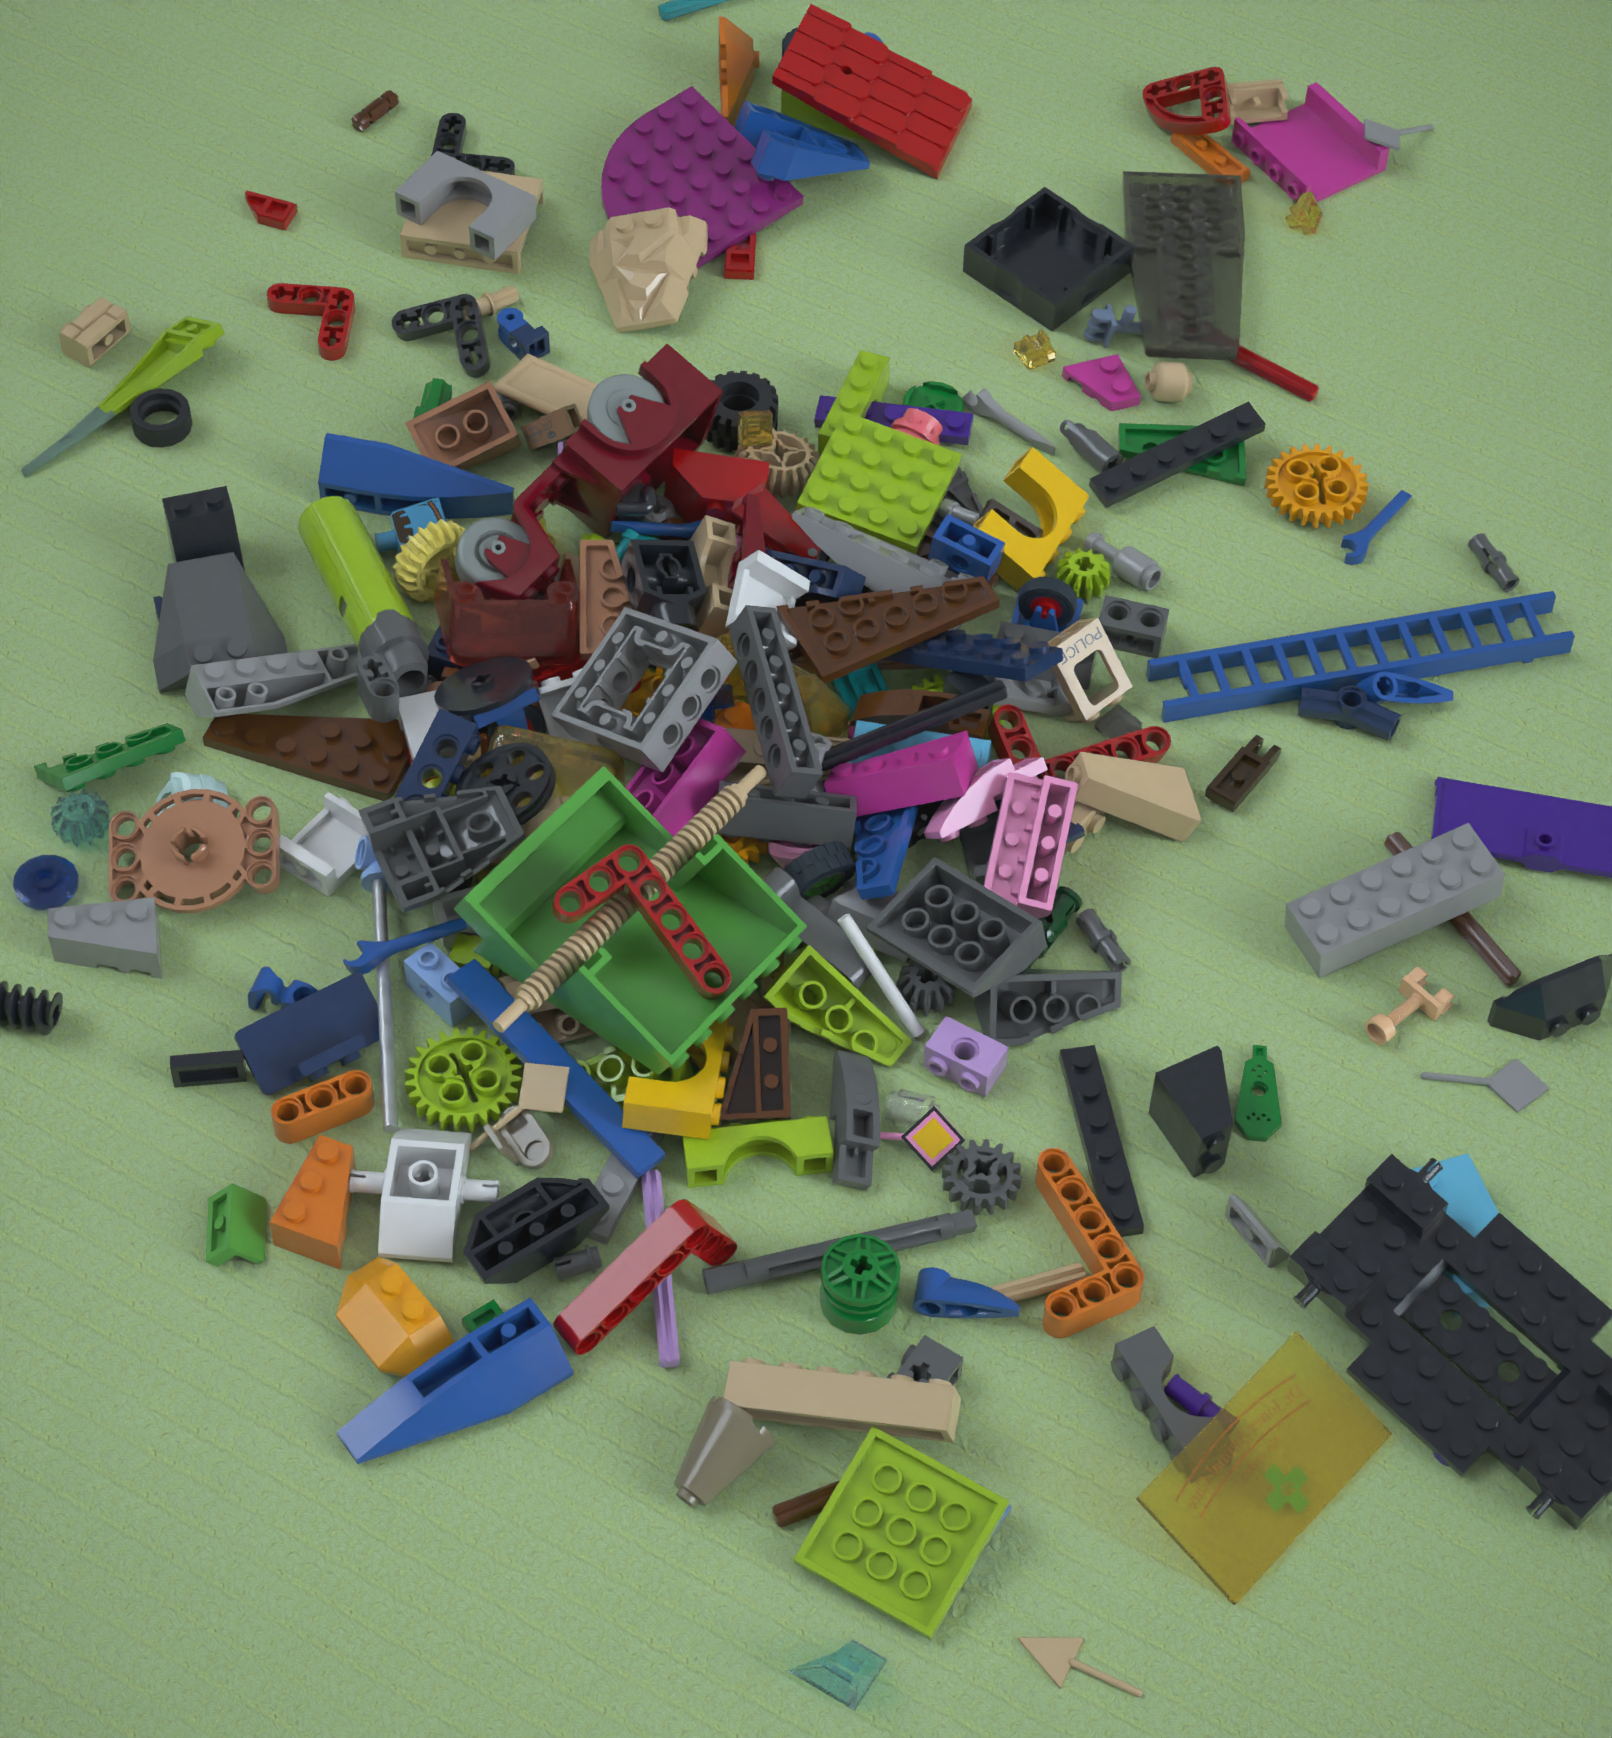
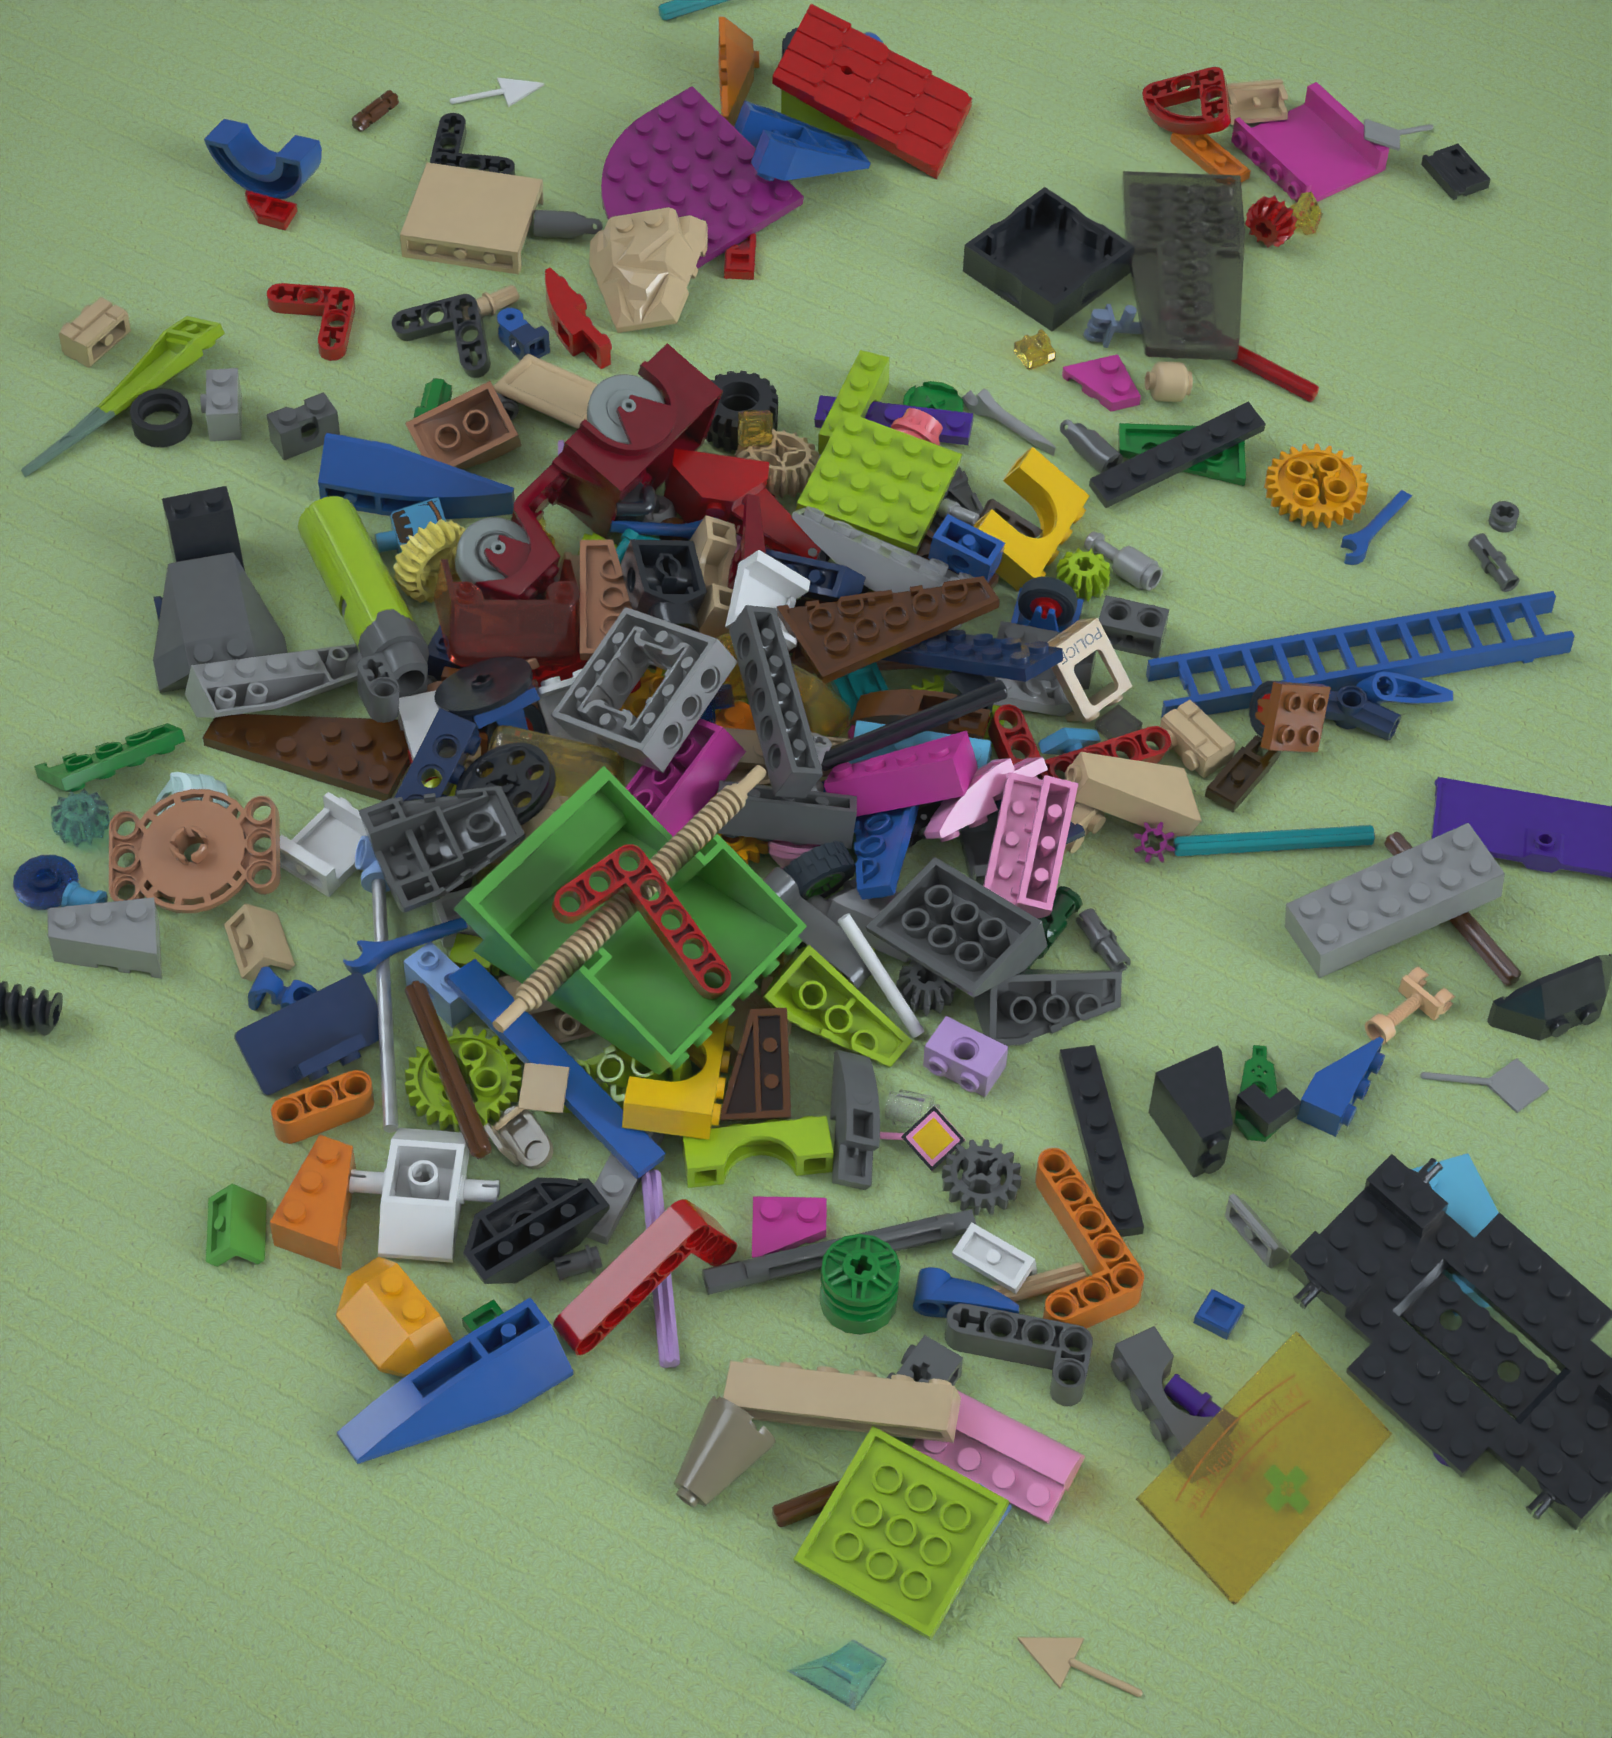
(77, 895): none -> dark azure bush
(208, 1068): black tile -> none
(223, 404): none -> light grey brick
(257, 941): none -> tan panel
(258, 167): none -> blue brick
(288, 424): none -> dark grey brick
(448, 179): light grey arch -> none
(448, 1070): none -> reddish brown axle
(512, 90): none -> white piece
(552, 427): medium nougat leg -> none
(563, 224): none -> dark grey piece
(570, 322): none -> red slope
(786, 1223): none -> dark pink wing
(994, 1258): none -> white panel
(1007, 1458): none -> bright pink brick
(1018, 1346): none -> dark grey beam
(1068, 740): none -> dark azure plate
(1145, 840): none -> magenta gear
(1197, 739): none -> tan brick
(1219, 1314): none -> blue tile
(1267, 1113): none -> black piece
(1271, 221): none -> red gear
(1274, 840): none -> teal axle
(1289, 715): none -> dark orange plate
(1335, 1088): none -> blue slope
(1455, 171): none -> black plate
(1504, 516): none -> dark grey bush

